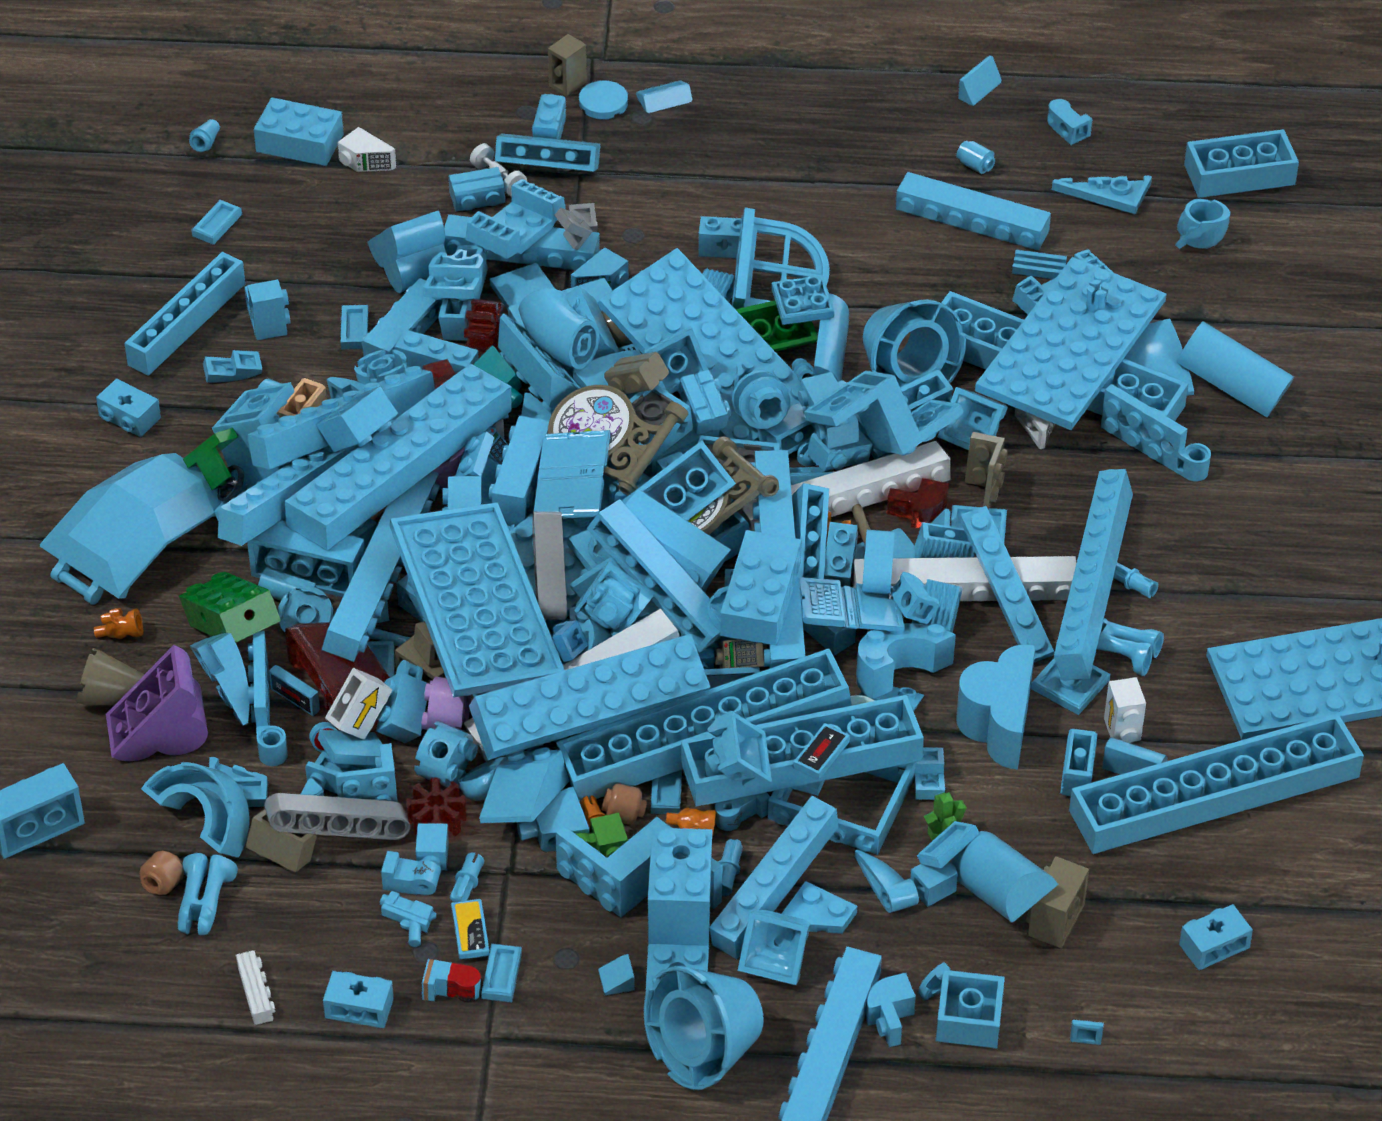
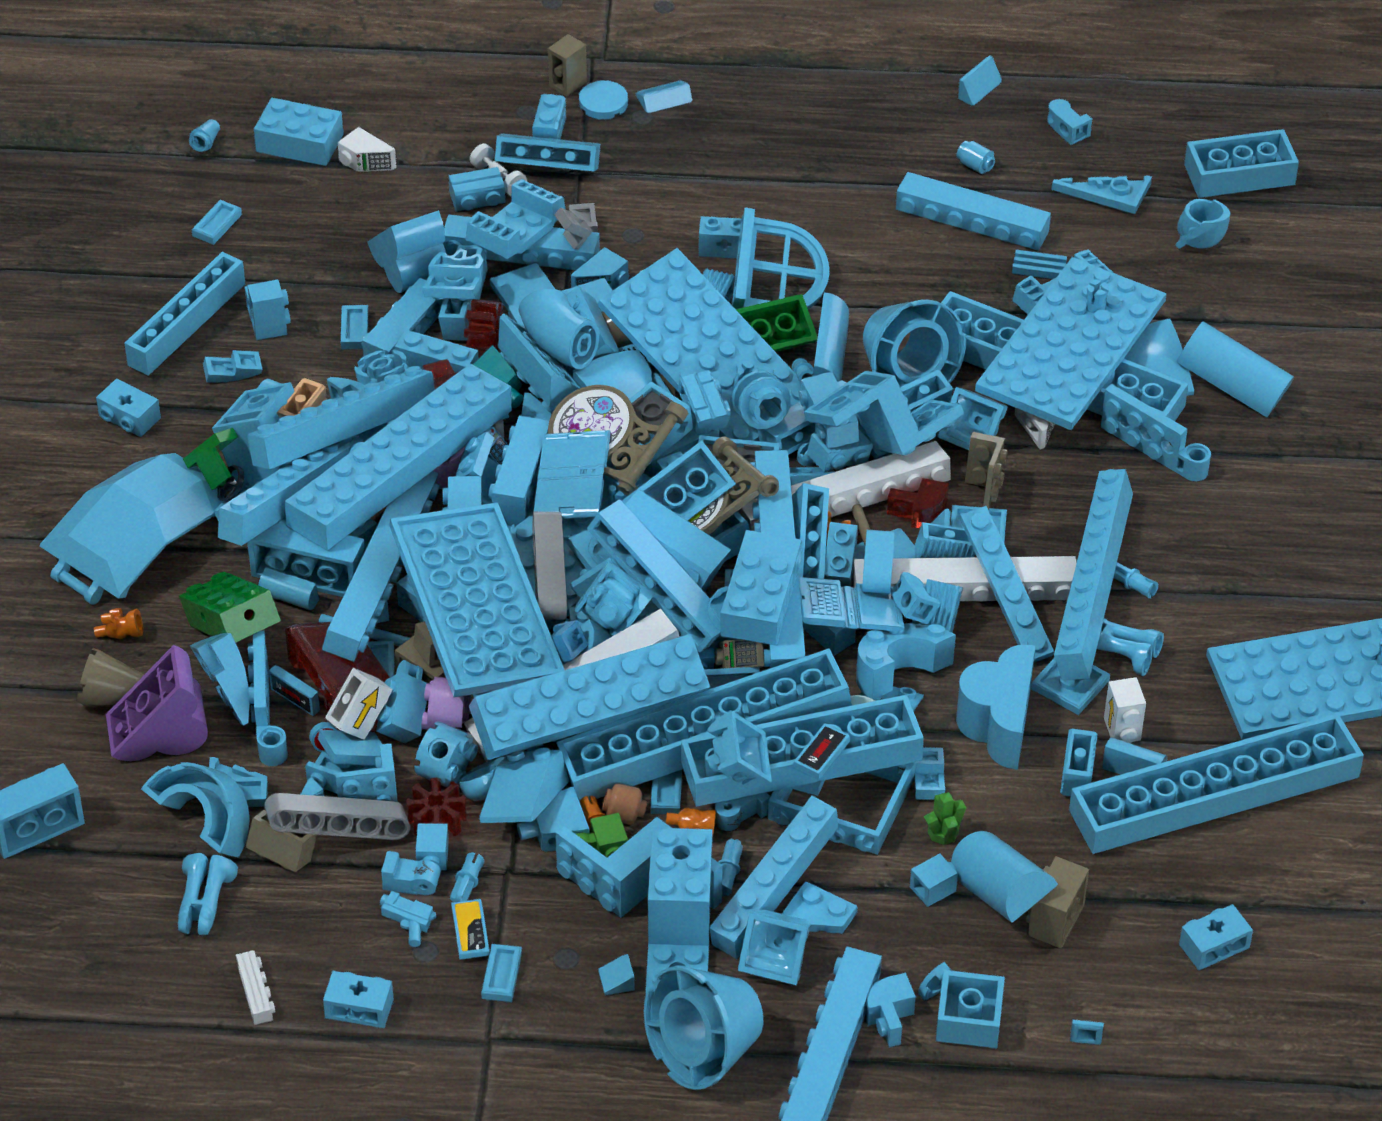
(161, 873): nougat head -> none
(305, 605): medium azure tile -> none
(358, 420): medium azure brick -> none
(451, 981): leg -> none
(637, 373): dark tan brick -> none
(681, 357): medium azure slope -> none
(802, 299): medium azure tile -> none
(887, 884): medium azure piece -> none
(948, 844): medium azure tile -> none

